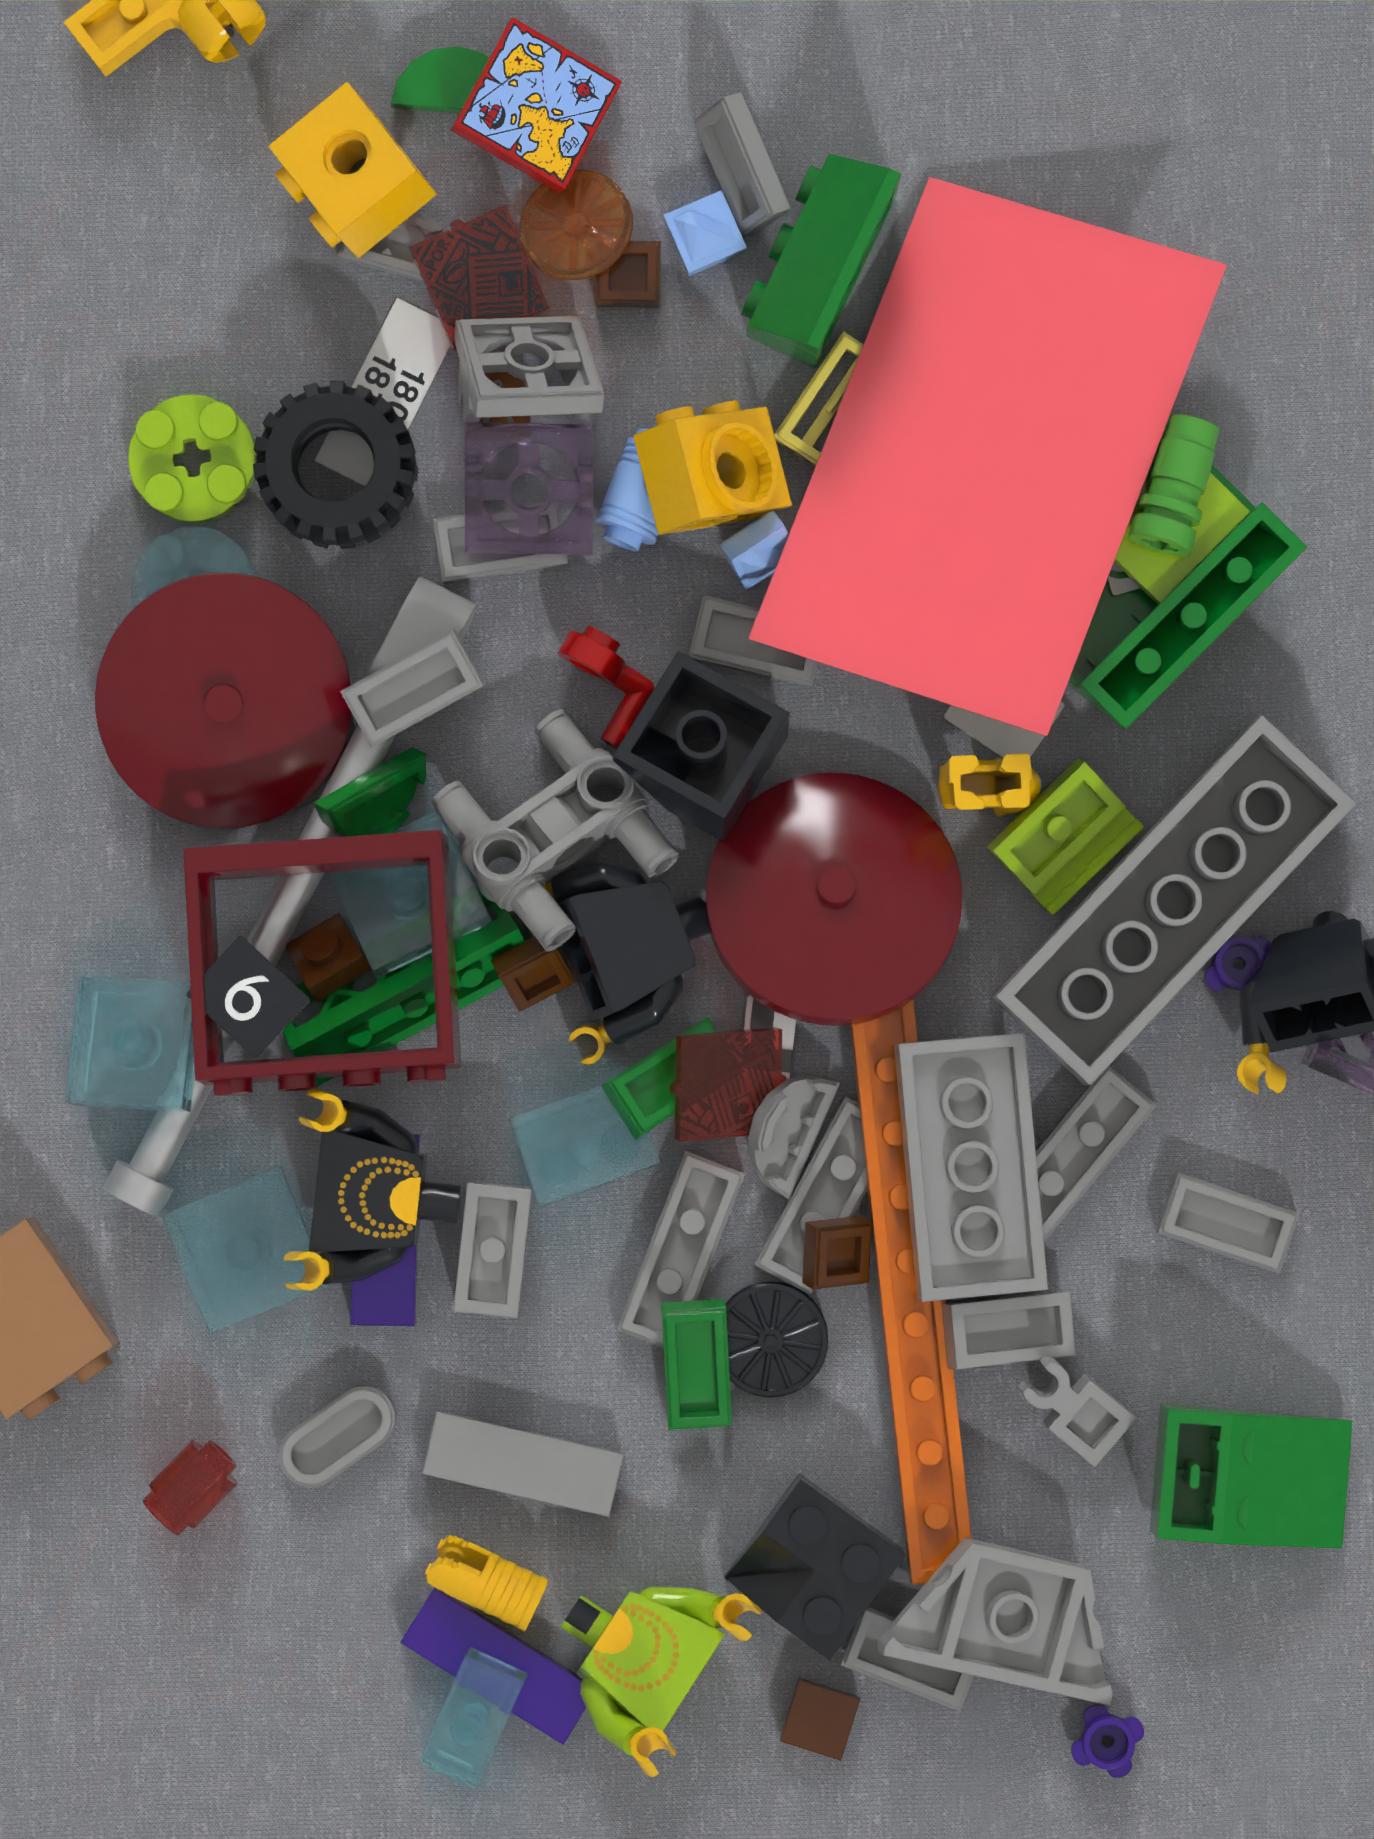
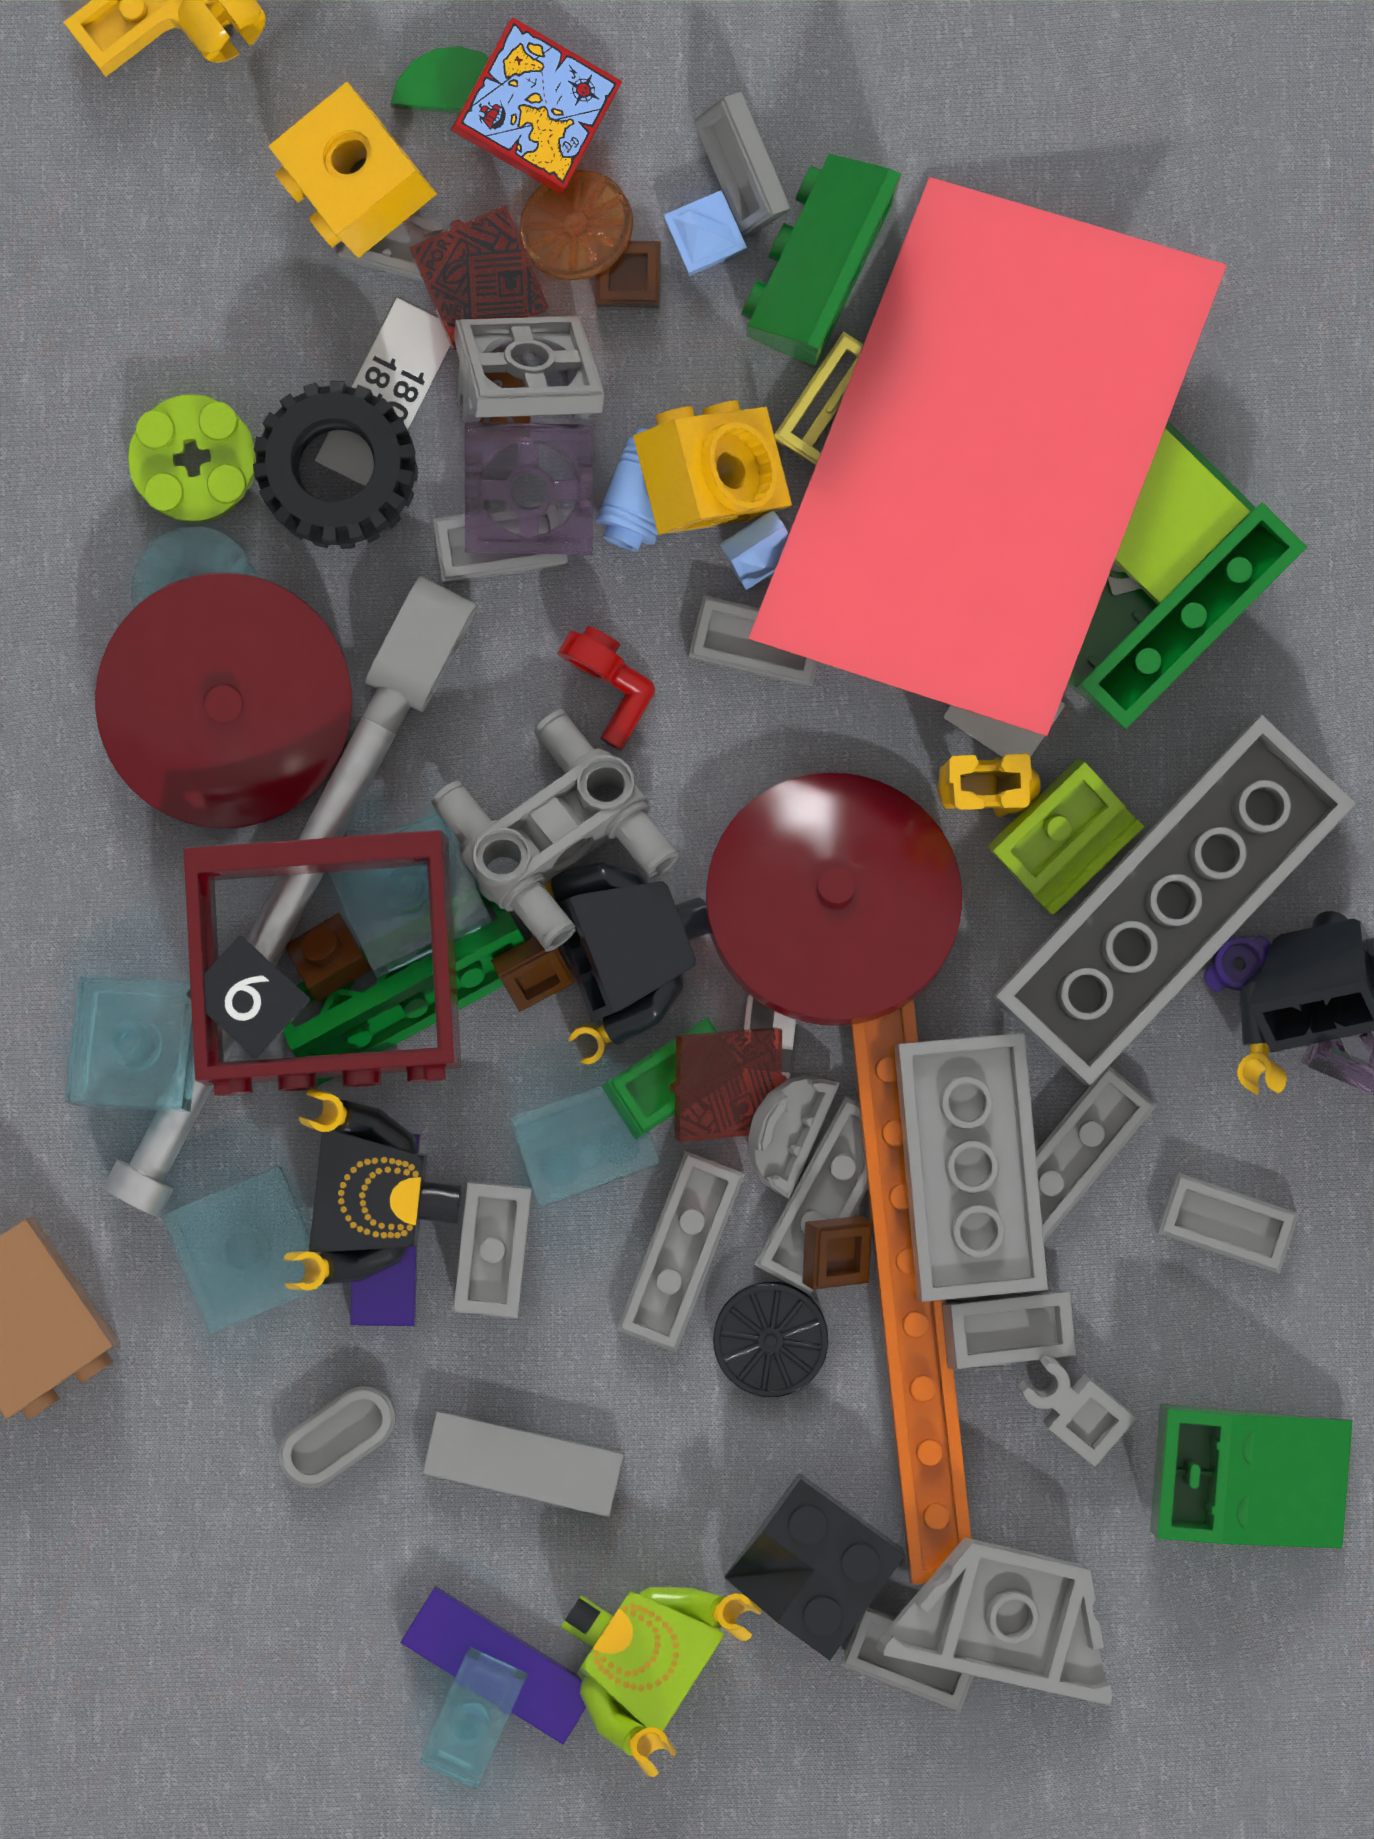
(191, 1486): clear red brick -> none
(376, 799): green tile -> none
(412, 688): light grey tile -> none
(486, 1581): yellow hinge -> none
(696, 1364): green tile -> none
(702, 745): black slope -> none
(819, 1719): reddish brown tile -> none
(1117, 1756): dark purple plate -> none
(1177, 482): bright green axle -> none

